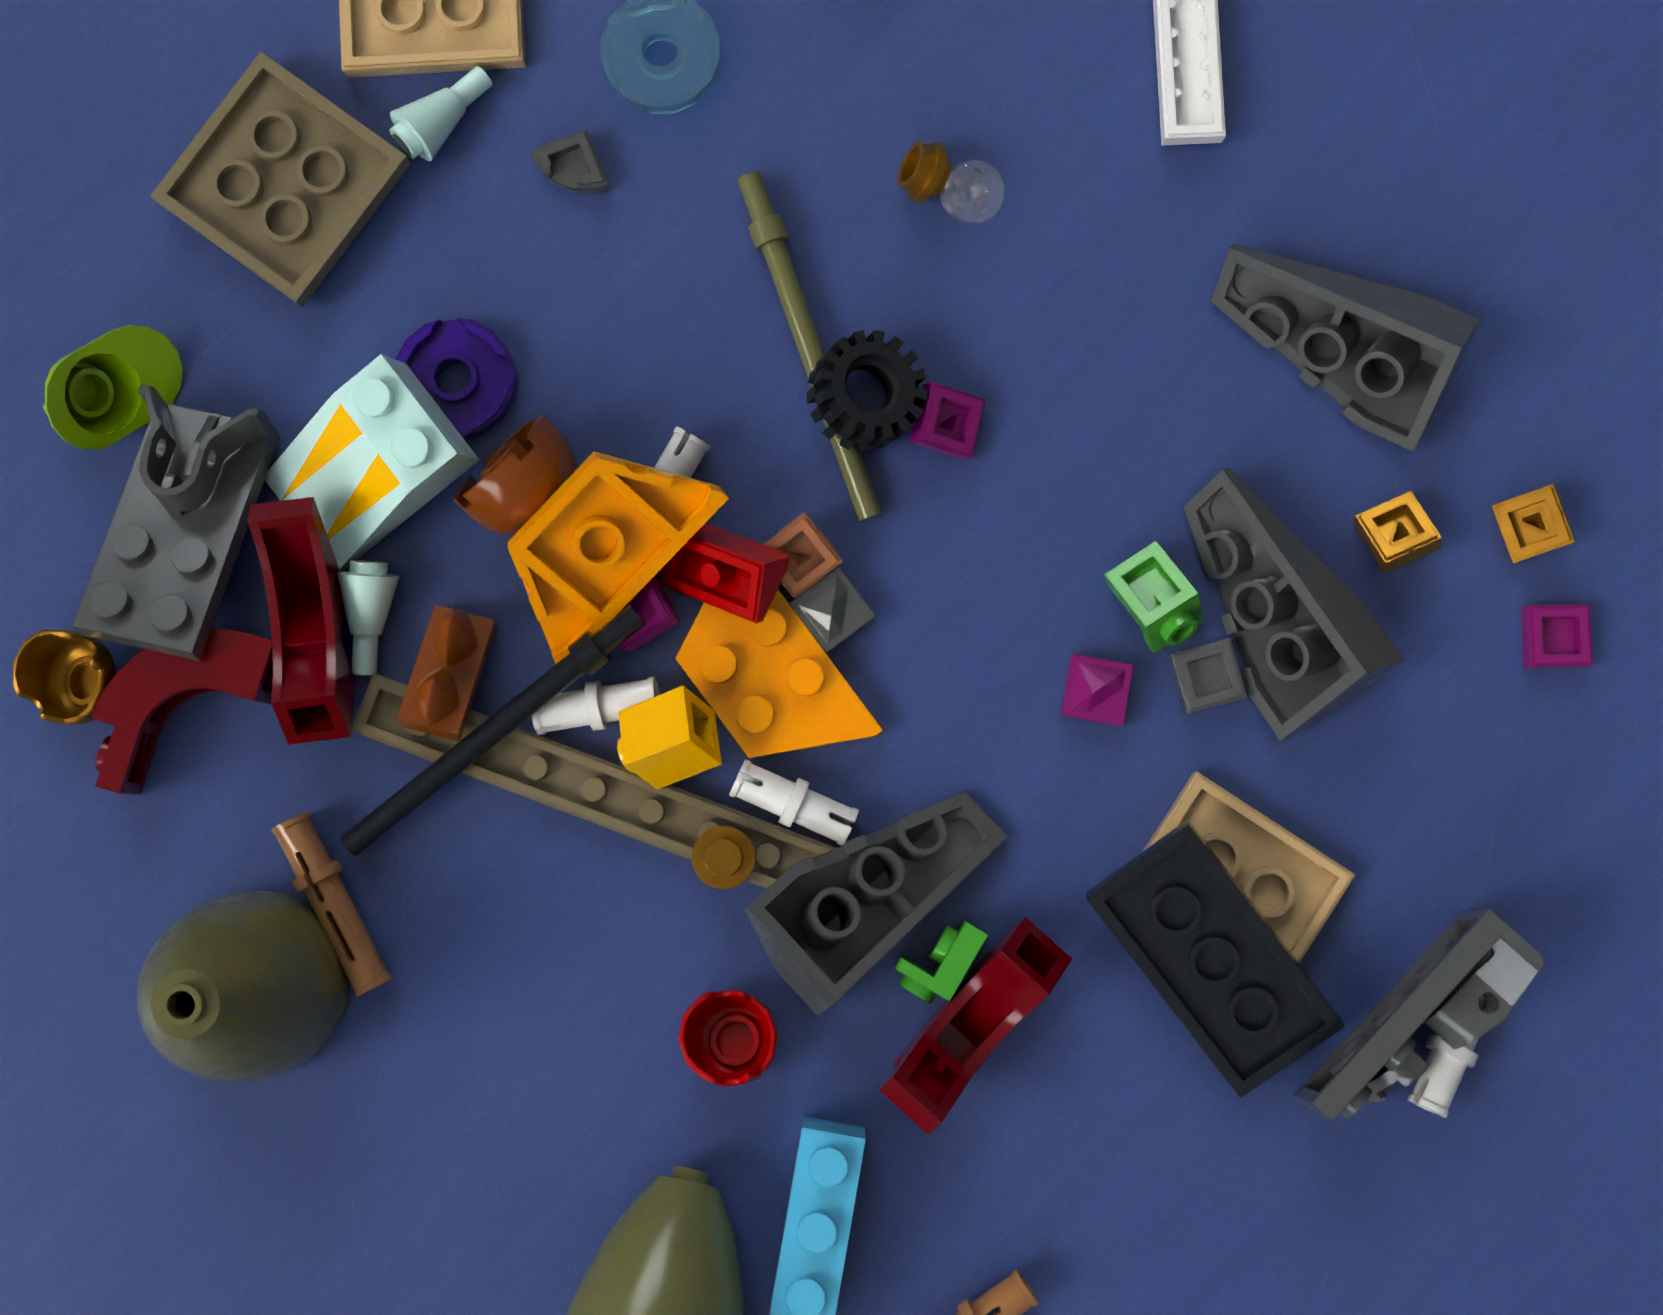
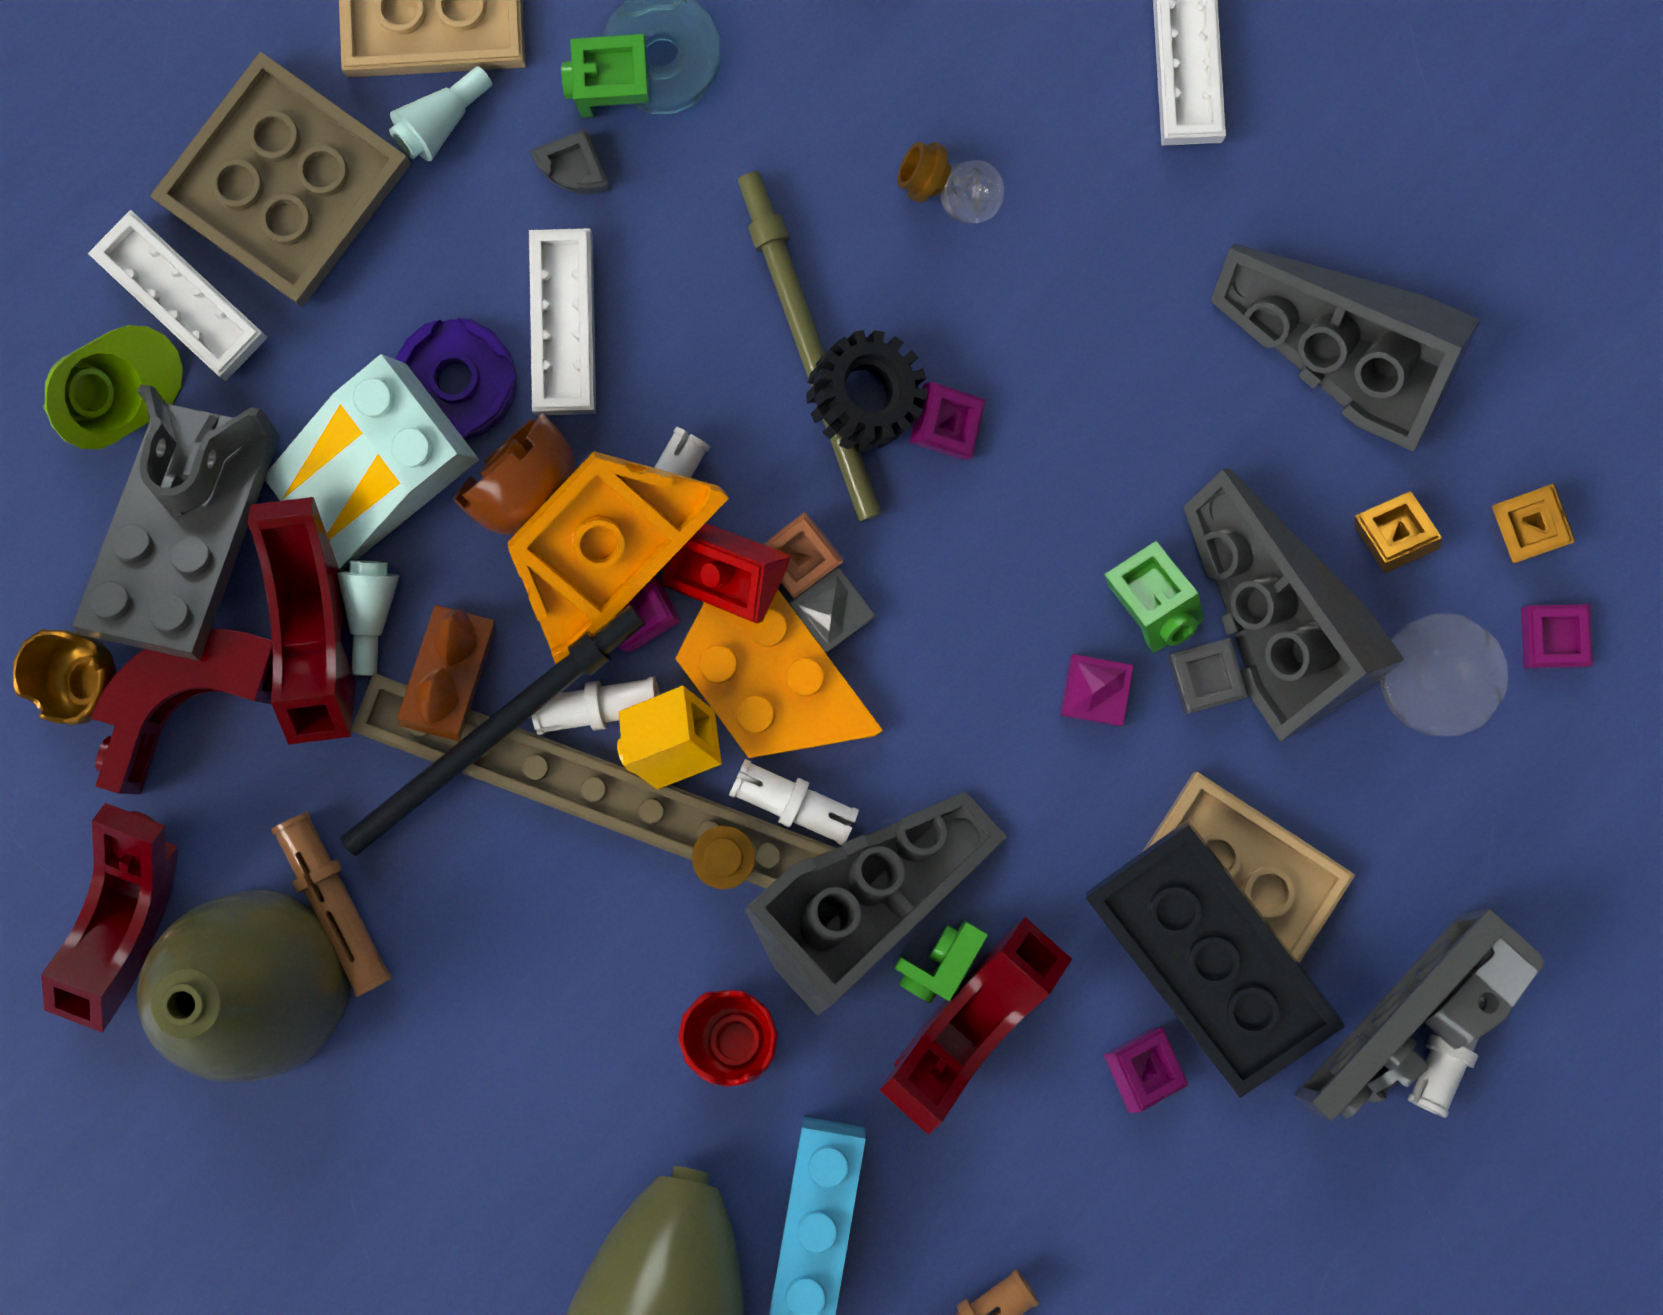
(117, 921): none -> dark red arch
(177, 295): none -> white plate
(562, 322): none -> white plate
(606, 72): none -> bright green bracket
(1145, 1070): none -> magenta tile
(1448, 677): none -> clear tile

